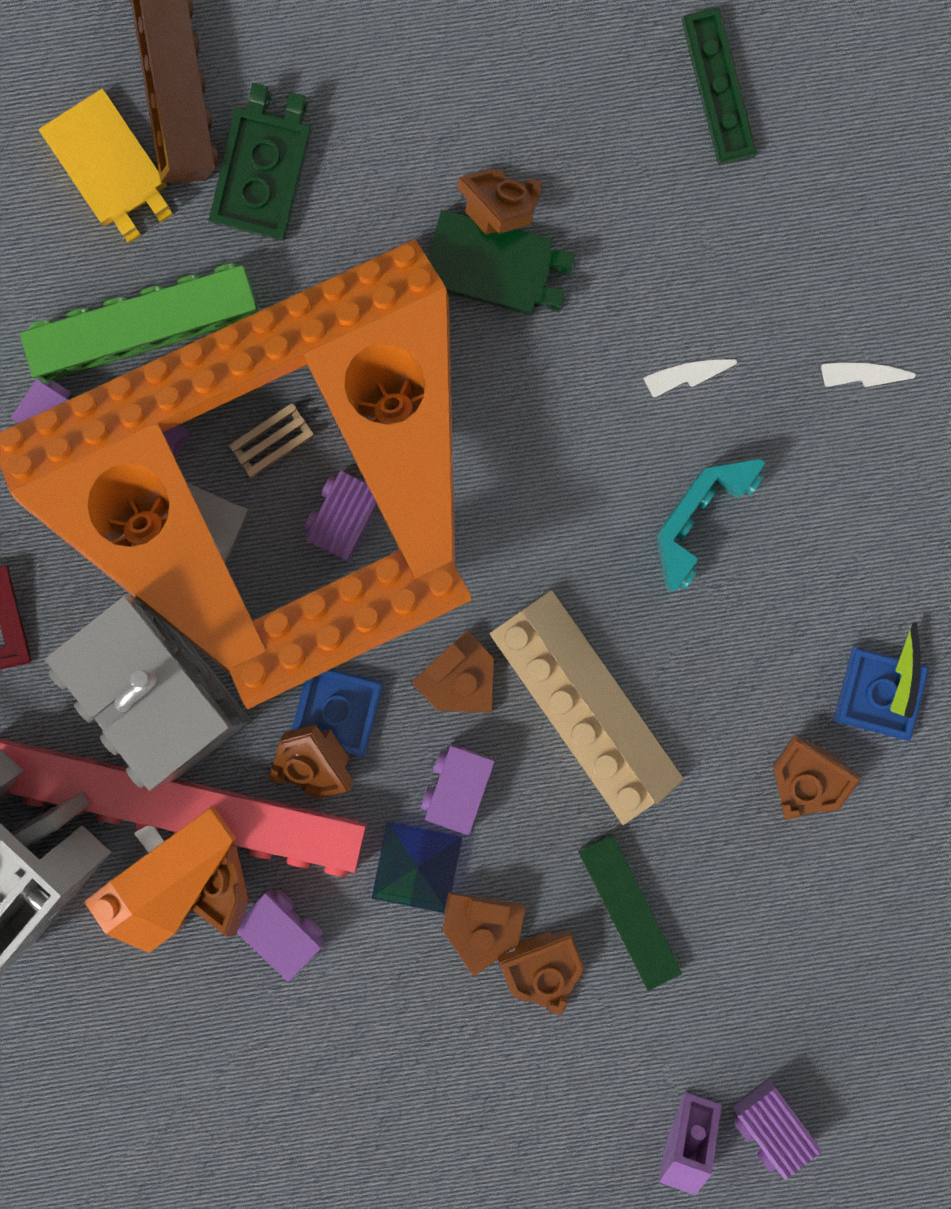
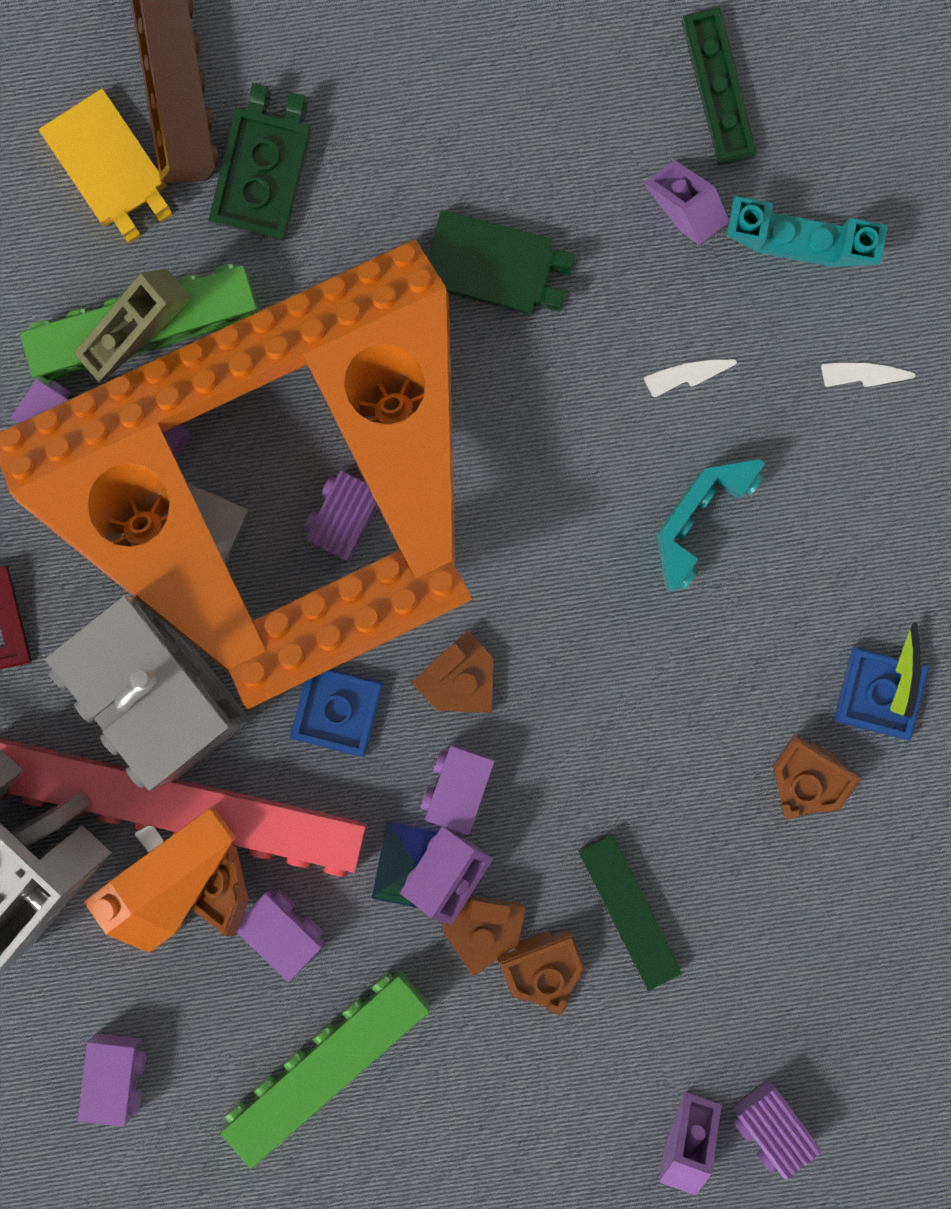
(111, 1080): none -> medium lavender brick
(132, 322): none -> olive slope
(263, 428): tan tile -> none
(312, 761): dark orange plate -> none
(324, 1068): none -> bright green brick
(446, 875): none -> medium lavender brick
(499, 202): dark orange plate -> none
(587, 707): tan slope -> none
(688, 201): none -> medium lavender slope
(804, 239): none -> teal slope

